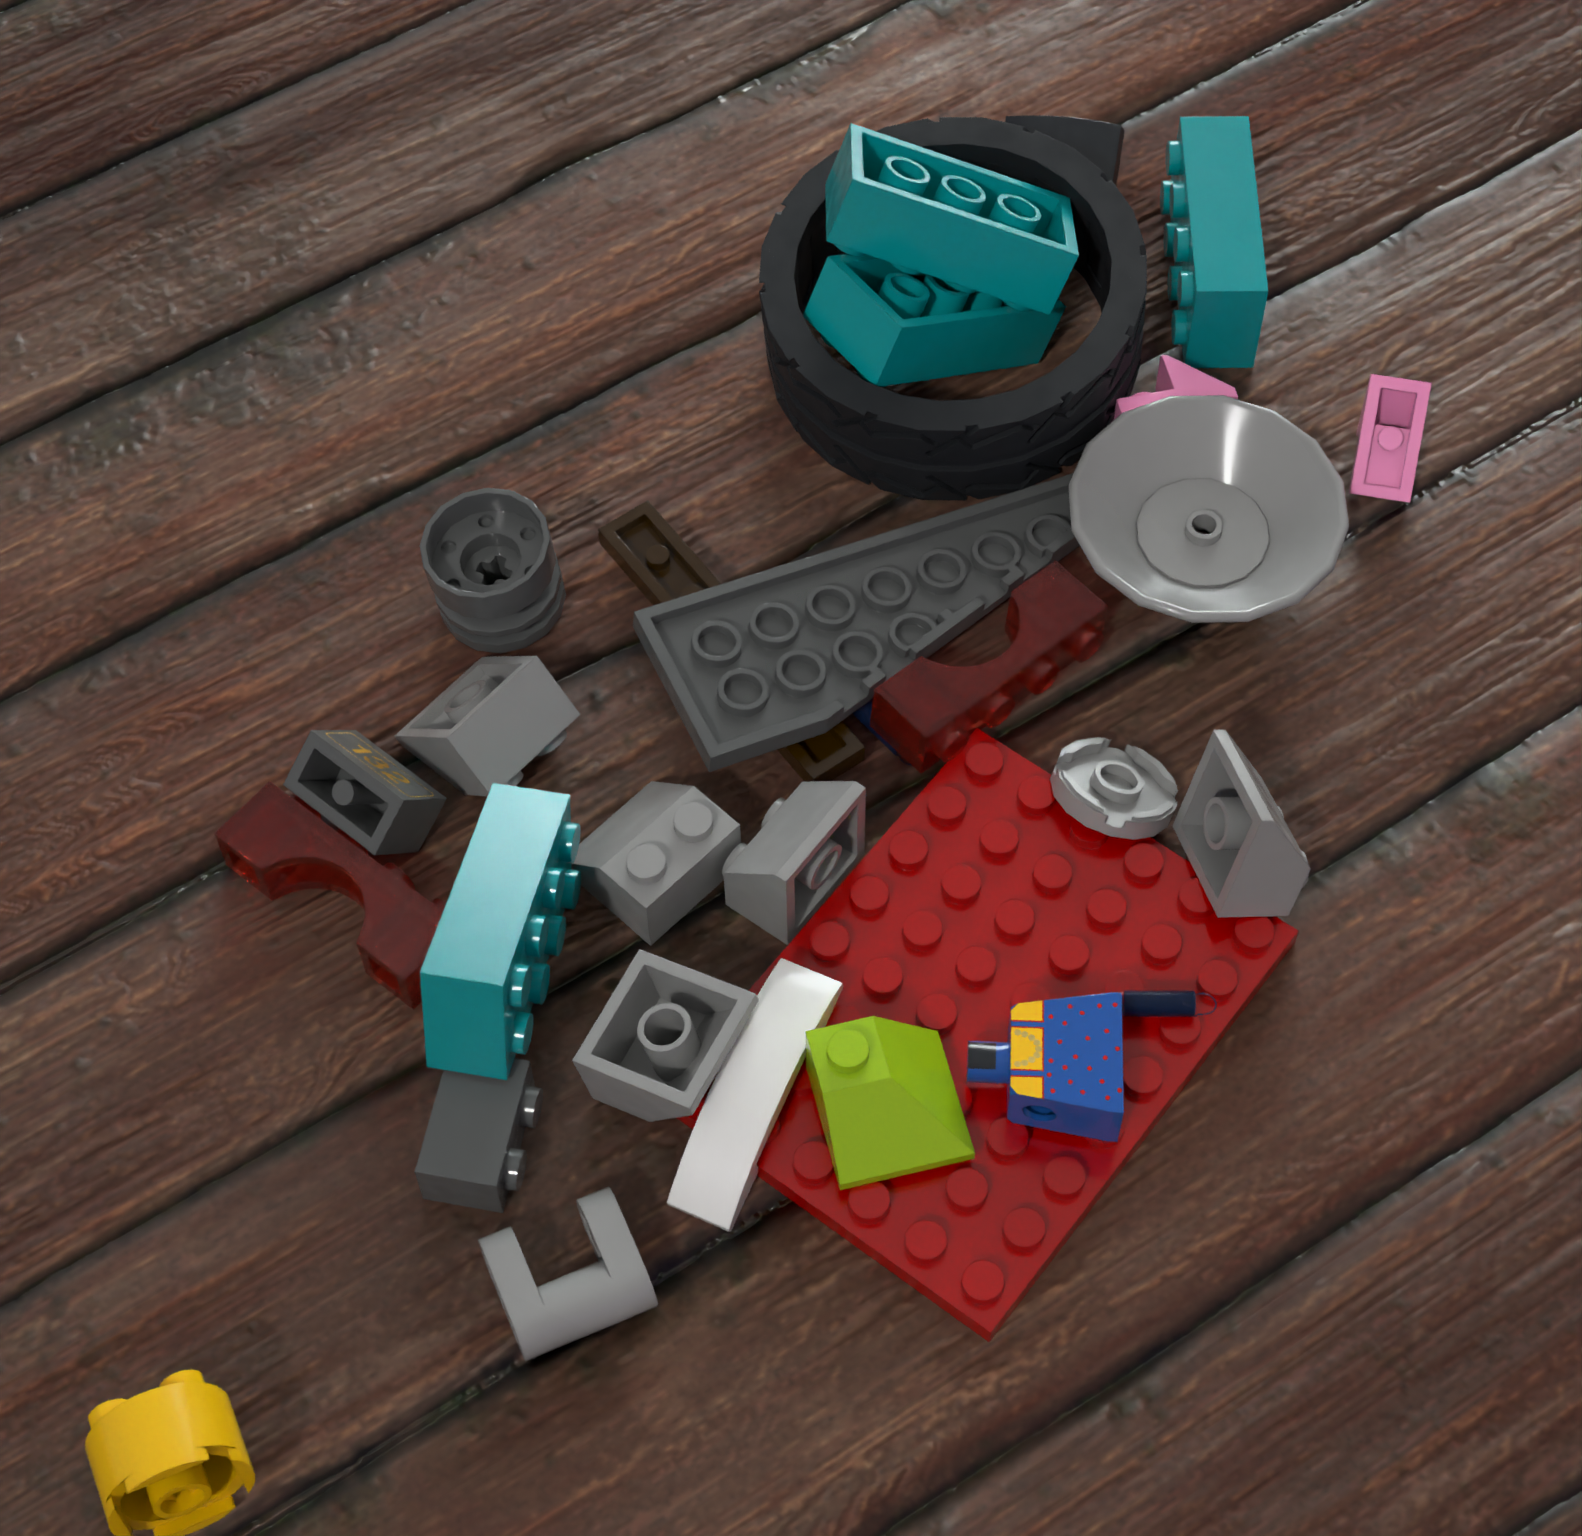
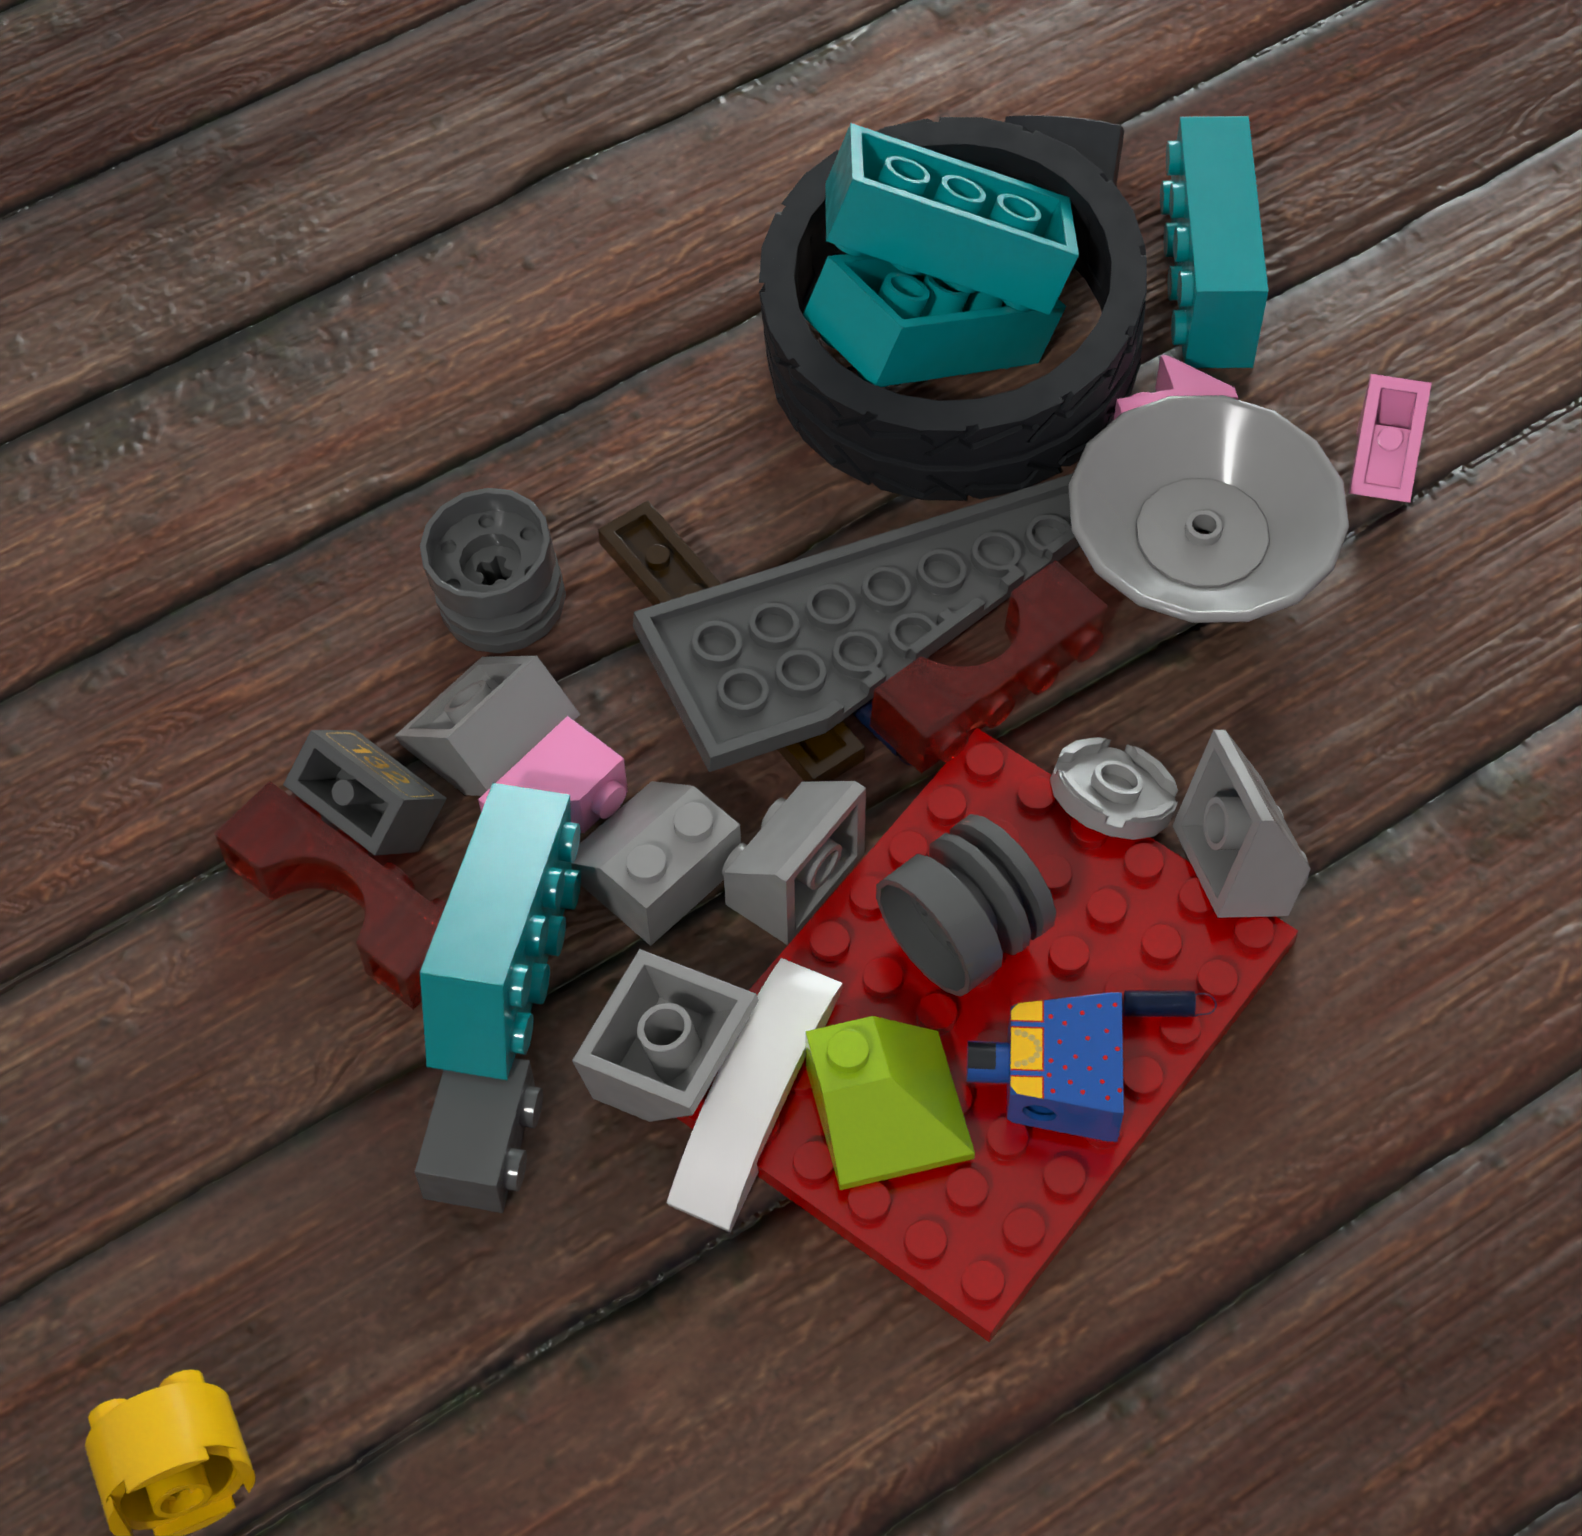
(573, 764): none -> bright pink slope
(578, 1301): light grey connector -> none
(966, 904): none -> dark grey wheel

